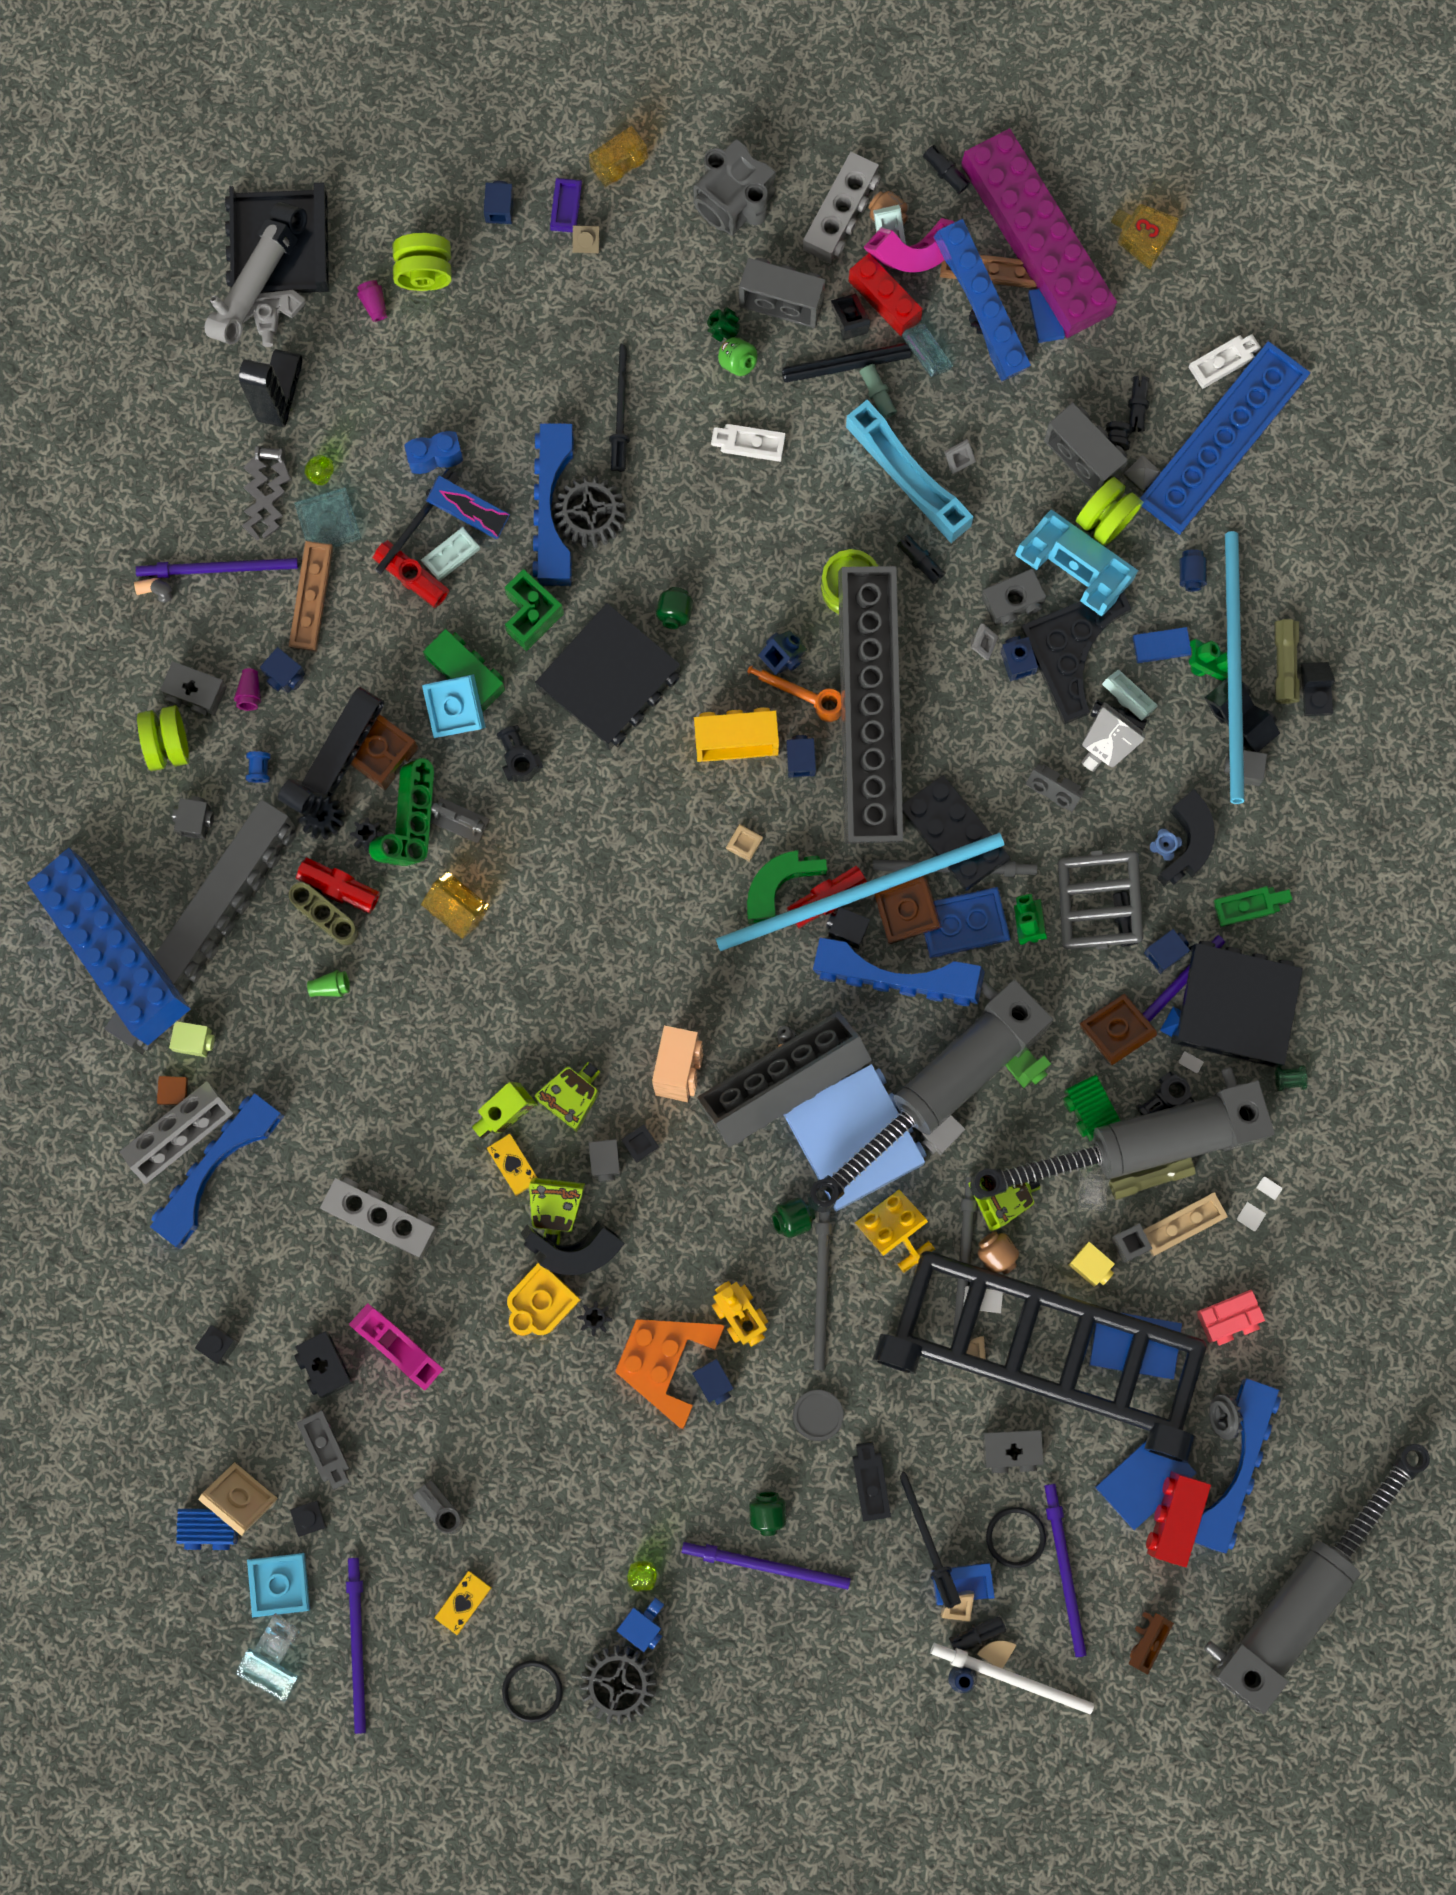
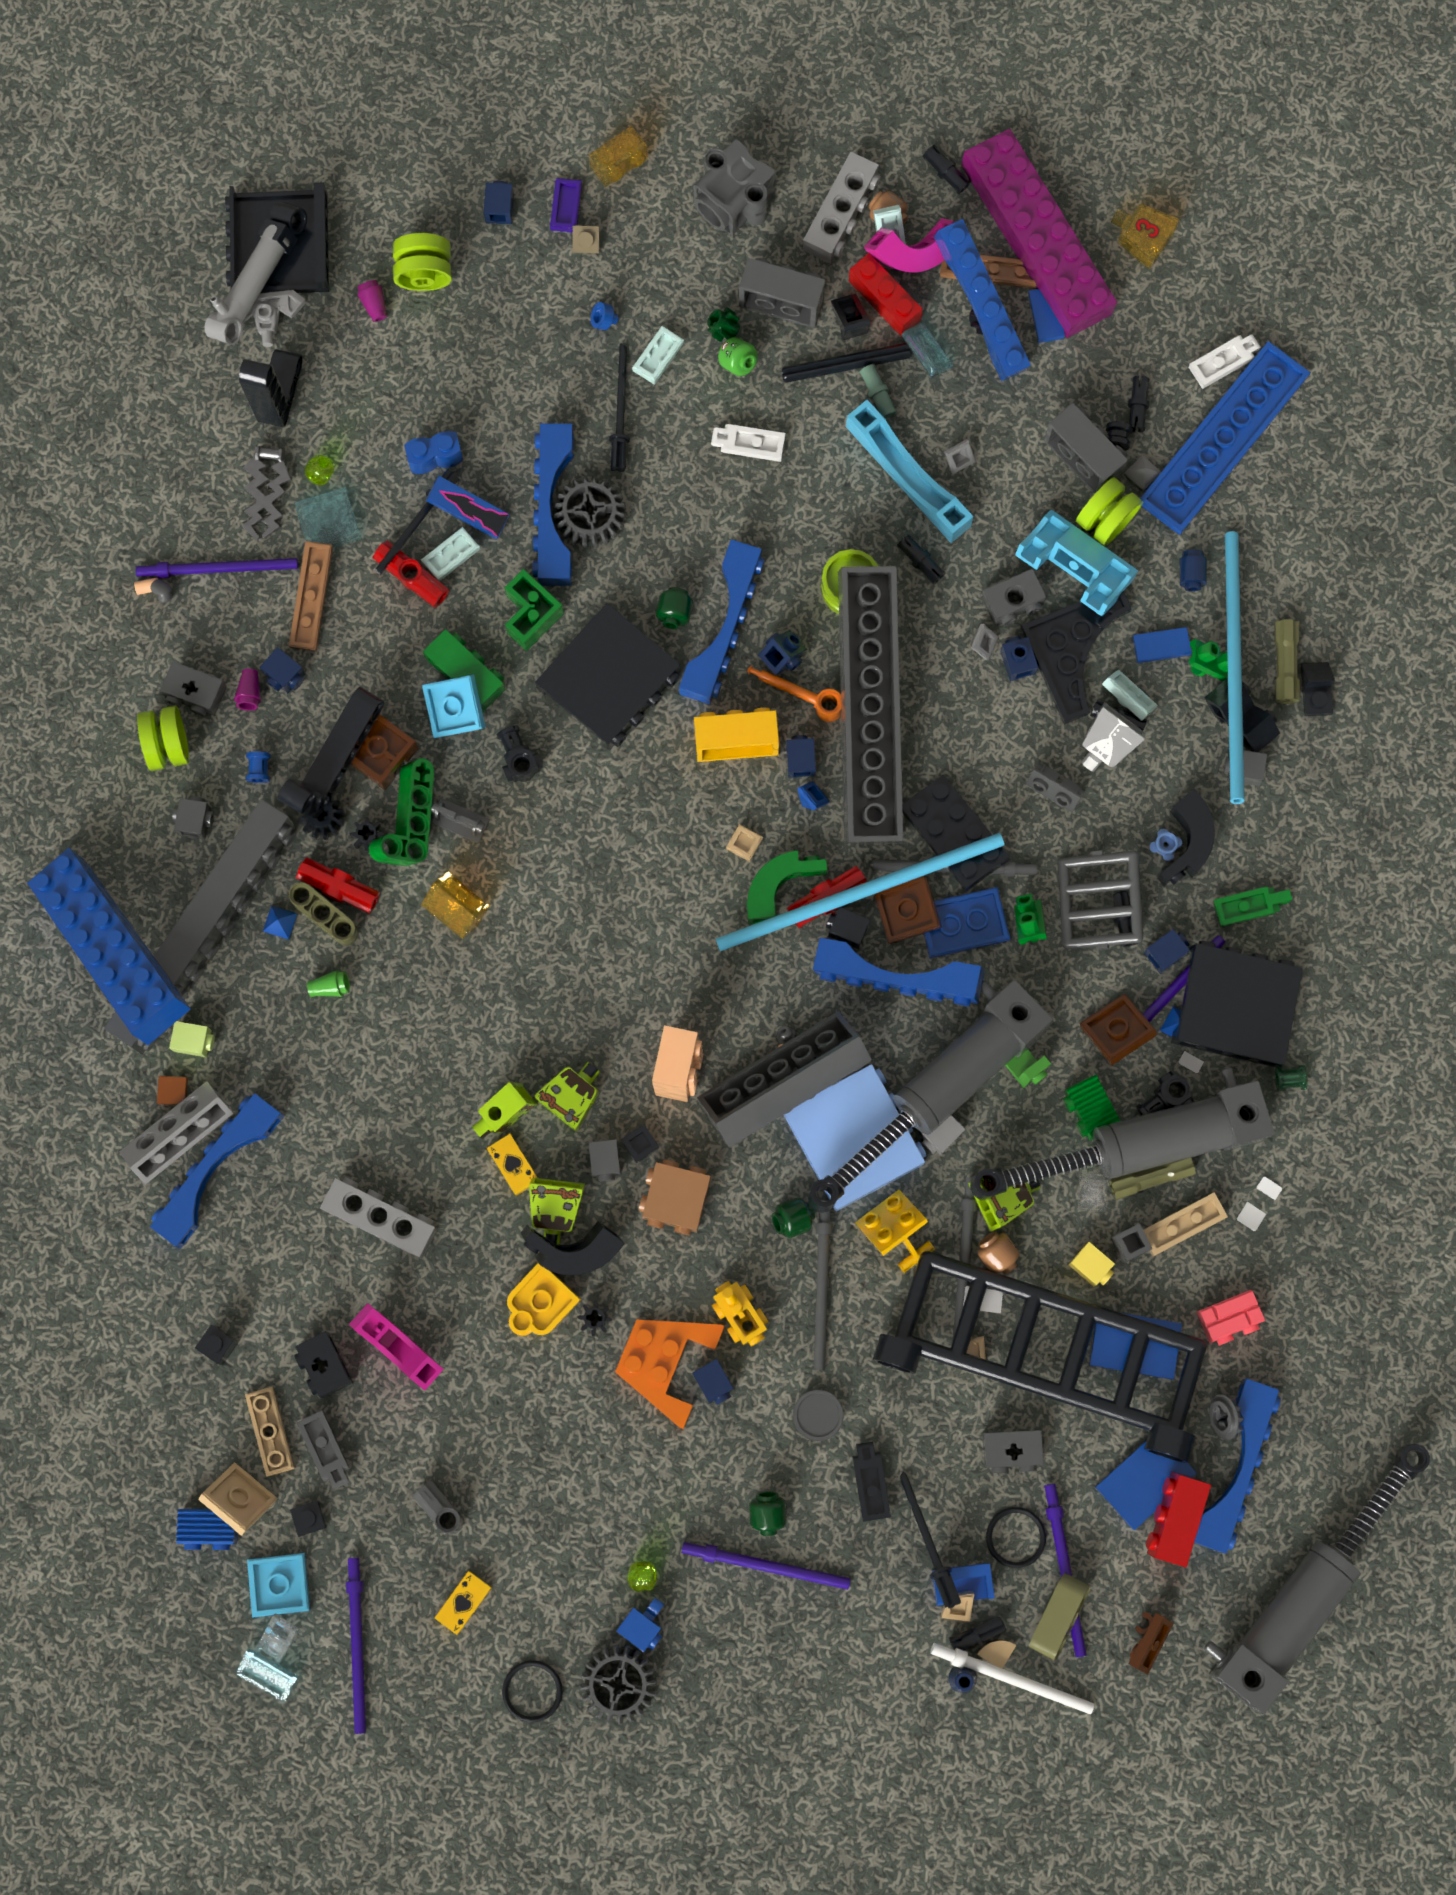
(274, 1449): none -> tan tile
(280, 922): none -> blue slope
(603, 316): none -> blue tile
(658, 355): none -> light aqua plate
(675, 1197): none -> medium nougat brick
(704, 671): none -> blue arch
(811, 796): none -> blue slope
(1059, 1616): none -> olive beam

